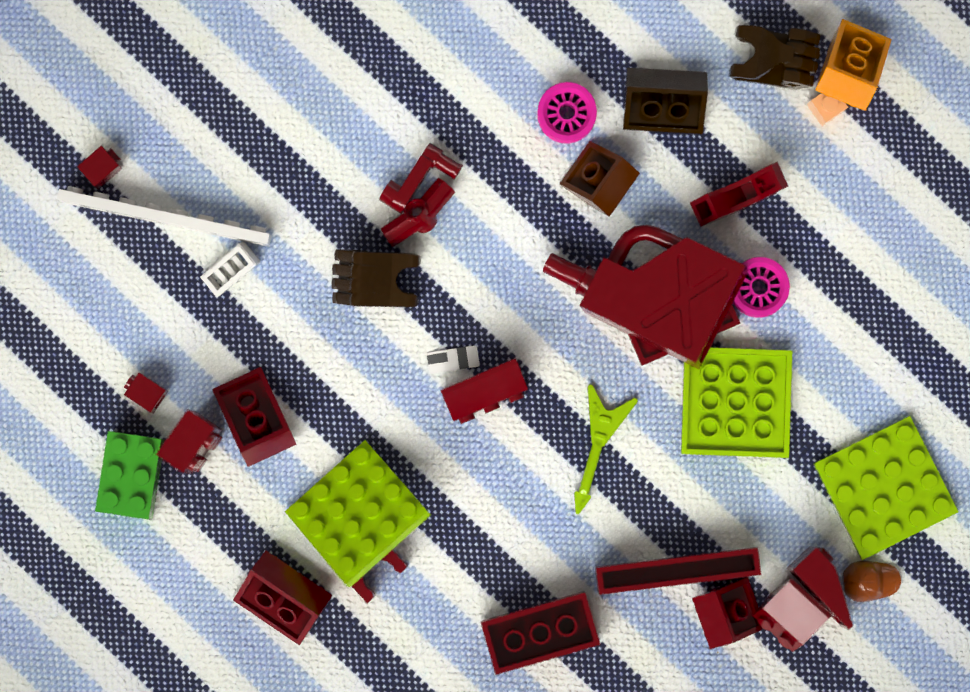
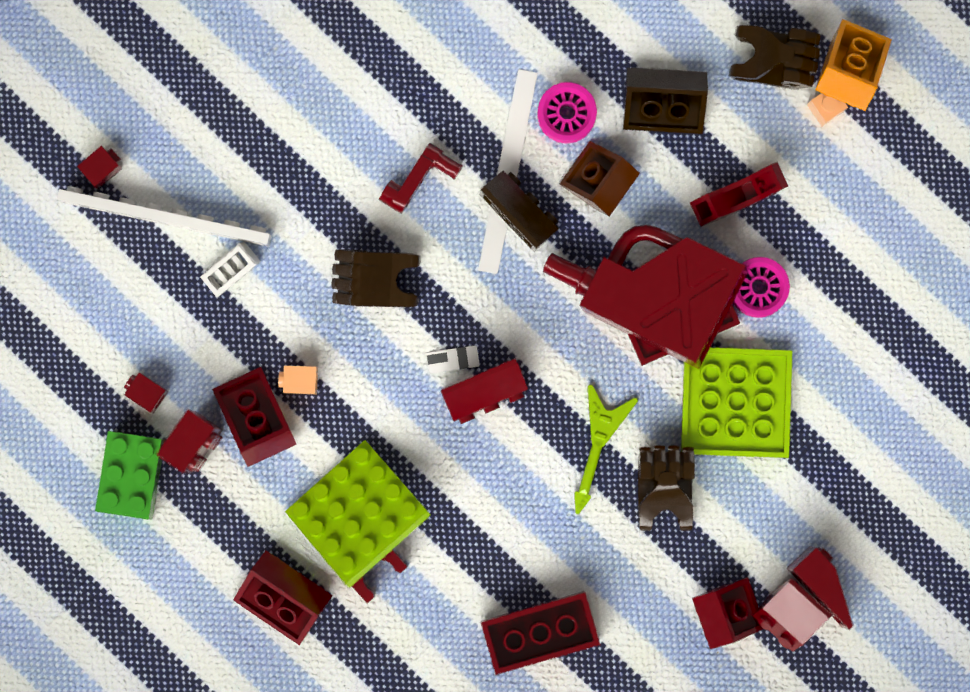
(298, 380): none -> light nougat brick
(419, 213): dark red piece -> none
(508, 163): none -> white sticker
(519, 210): none -> dark brown slope
(665, 484): none -> dark brown piece
(677, 570): dark red brick -> none
(870, 581): dark orange piece -> none
(885, 487): lime plate -> none

